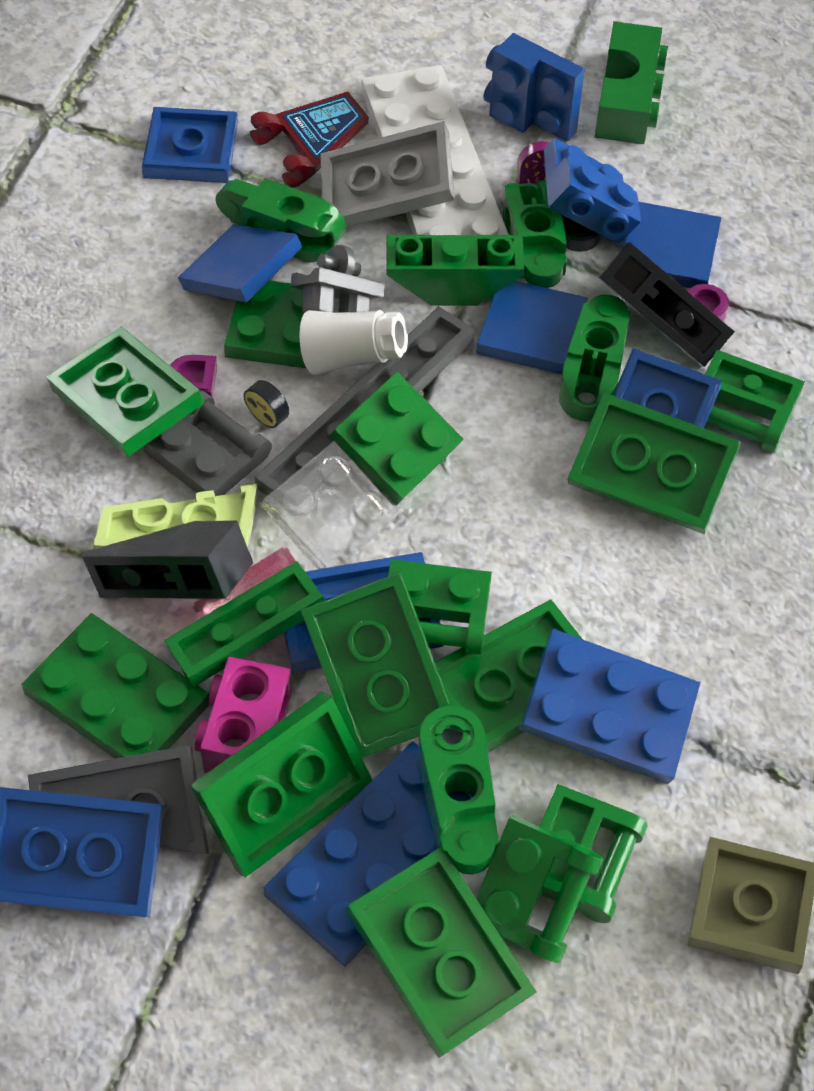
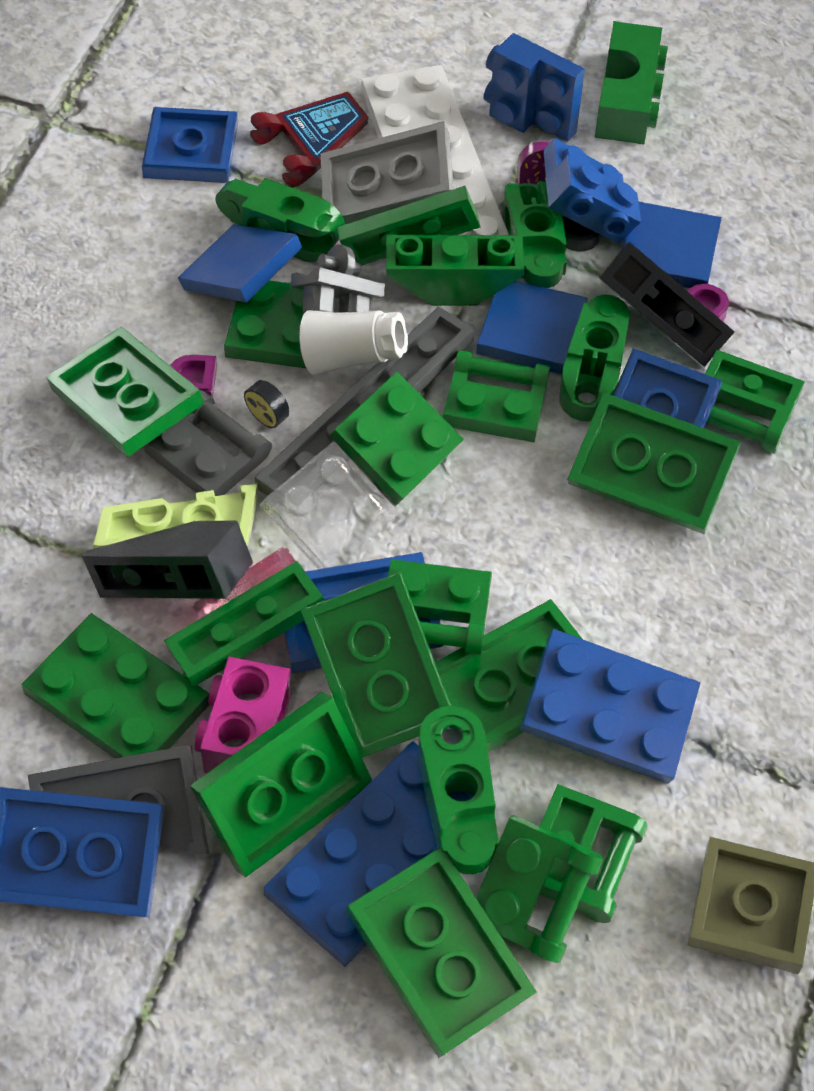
(437, 215): none -> green plate
(496, 408): none -> green plate

